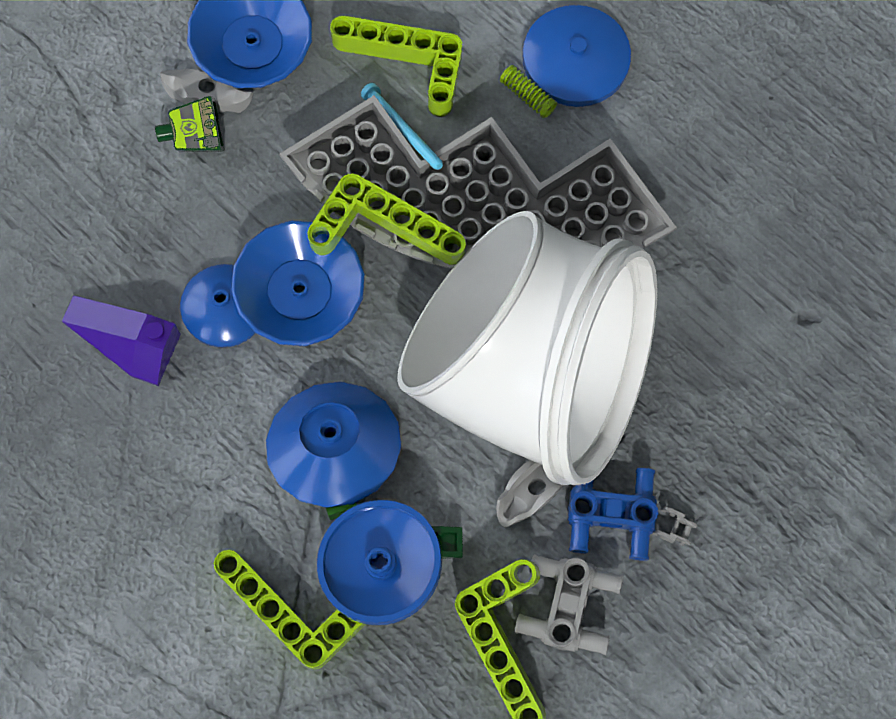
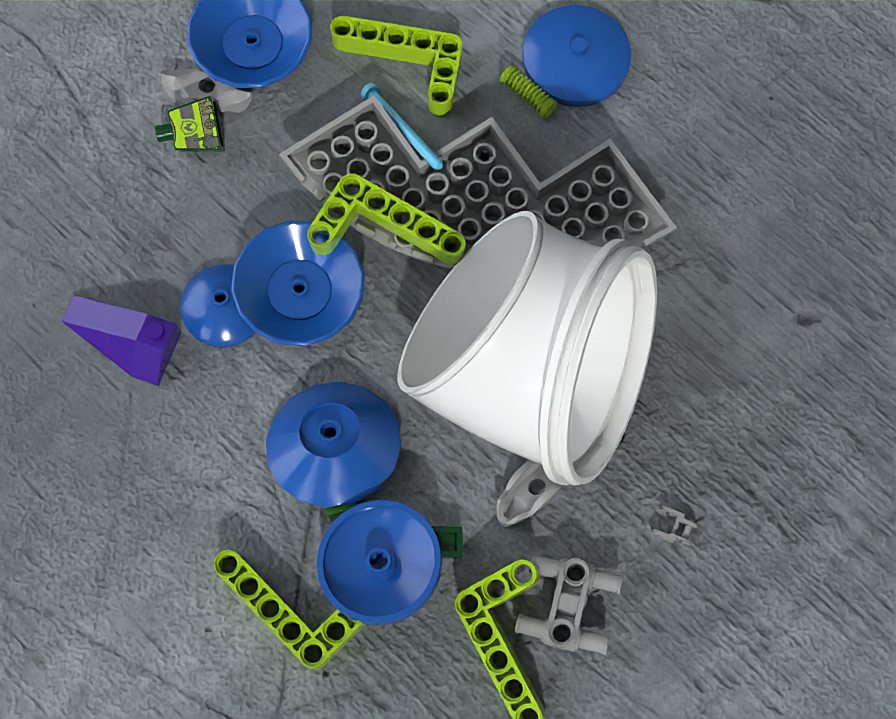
(615, 511): blue piece -> none

